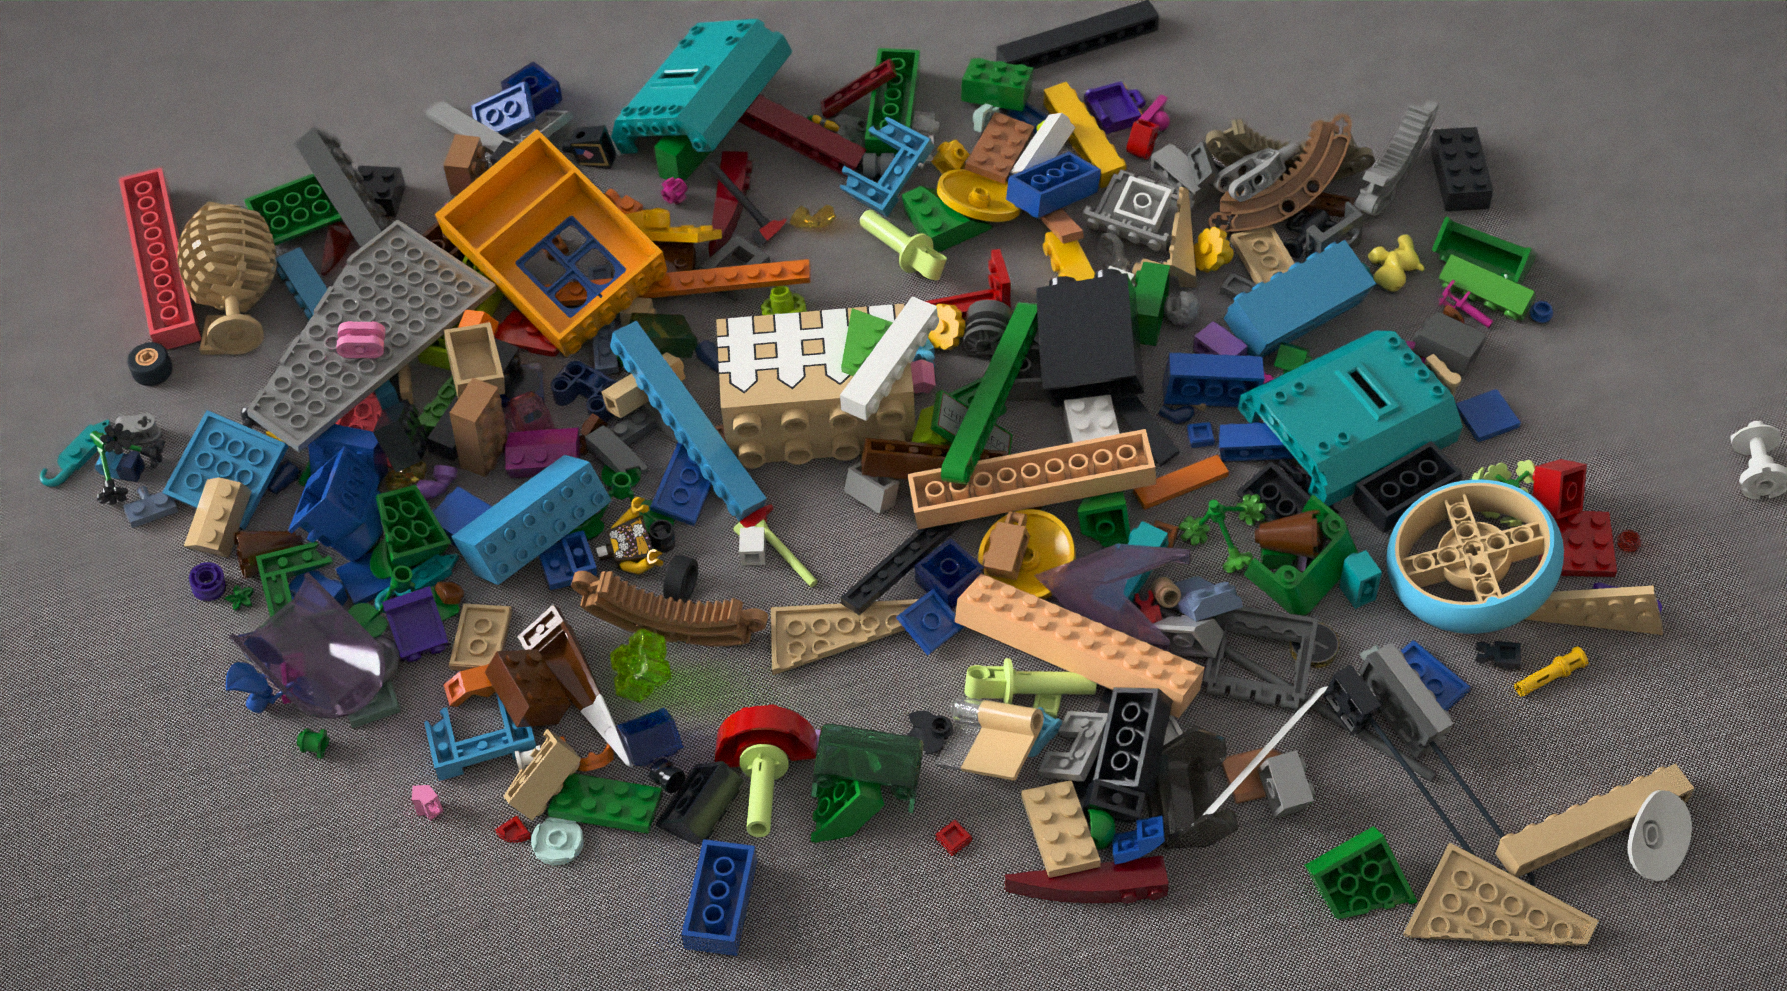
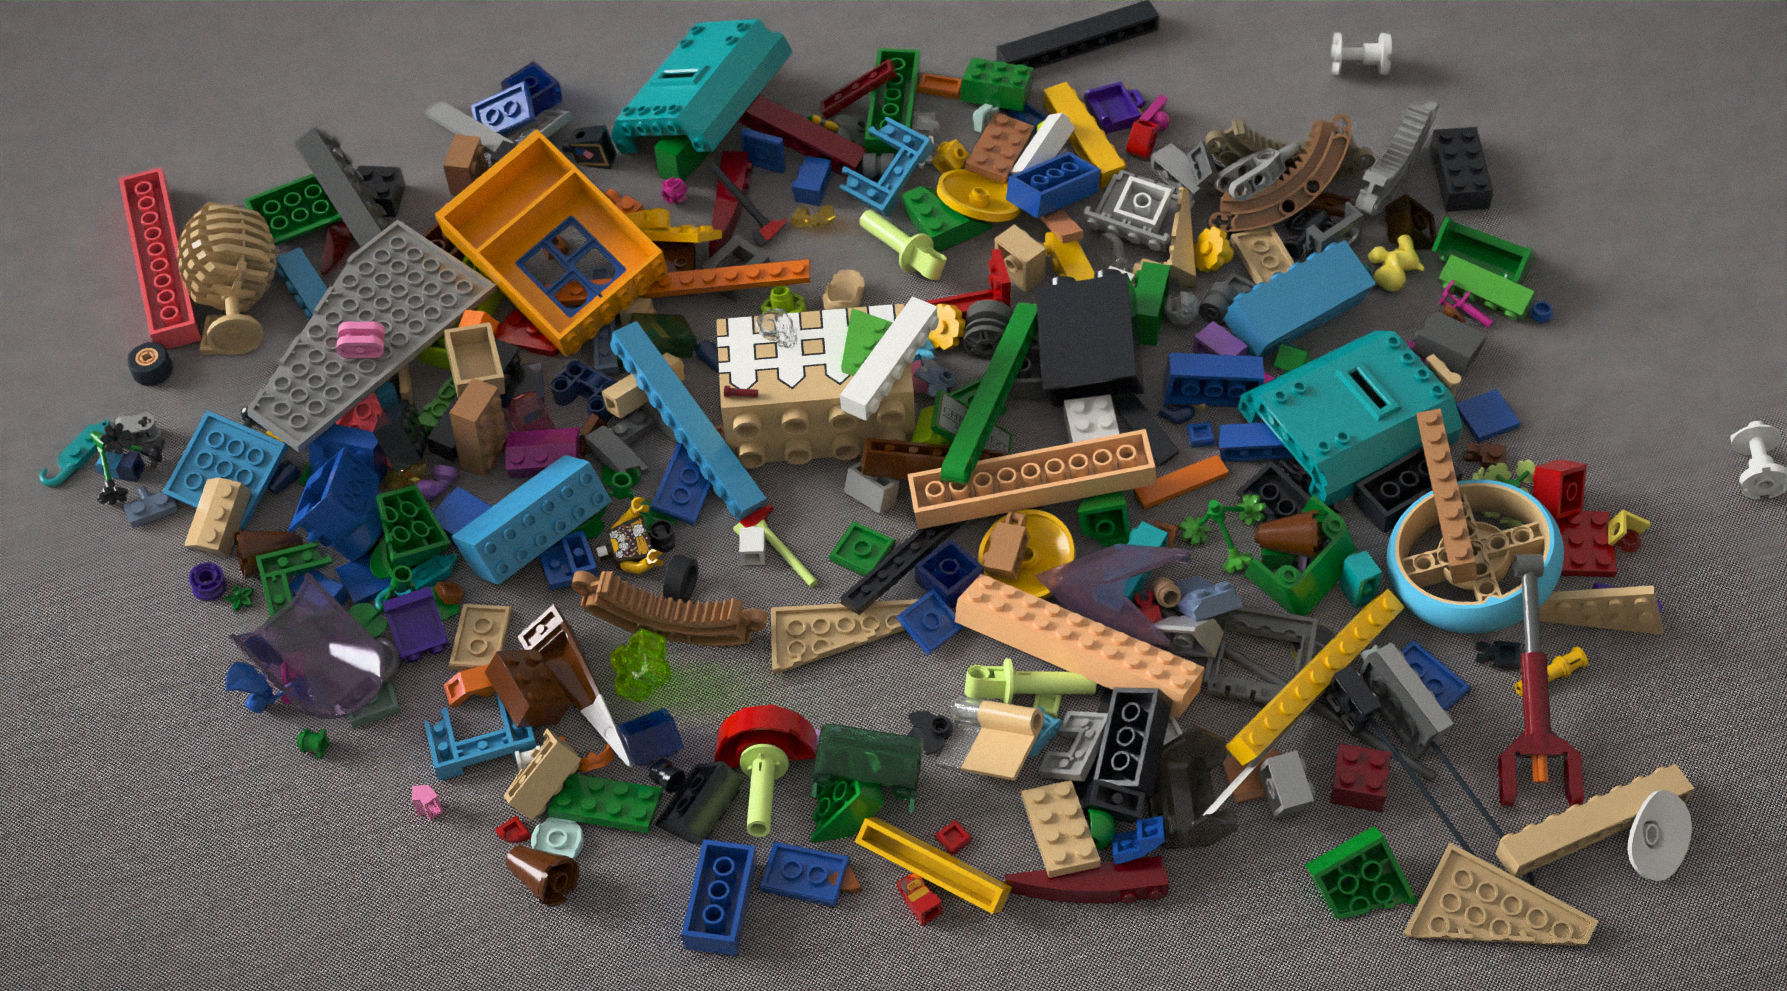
(544, 873): none -> reddish brown cone
(740, 392): none -> dark red piece
(764, 150): none -> blue tile
(778, 327): none -> clear hair
(804, 873): none -> blue tile
(812, 180): none -> blue brick
(844, 290): none -> tan hair
(850, 883): none -> dark orange tile
(861, 549): none -> green tile
(919, 898): none -> red leg
(933, 864): none -> yellow brick
(935, 376): none -> sand blue plate
(940, 86): none -> orange tile
(1022, 257): none -> tan brick
(1217, 301): none -> dark grey wheel
(1314, 677): none -> yellow brick
(1360, 777): none -> dark red brick
(1369, 53): none -> white piece
(1410, 218): none -> dark brown slope
(1447, 497): none -> medium nougat brick
(1487, 455): none -> reddish brown plate
(1537, 739): none -> dark red piece
(1623, 521): none -> light yellow bracket

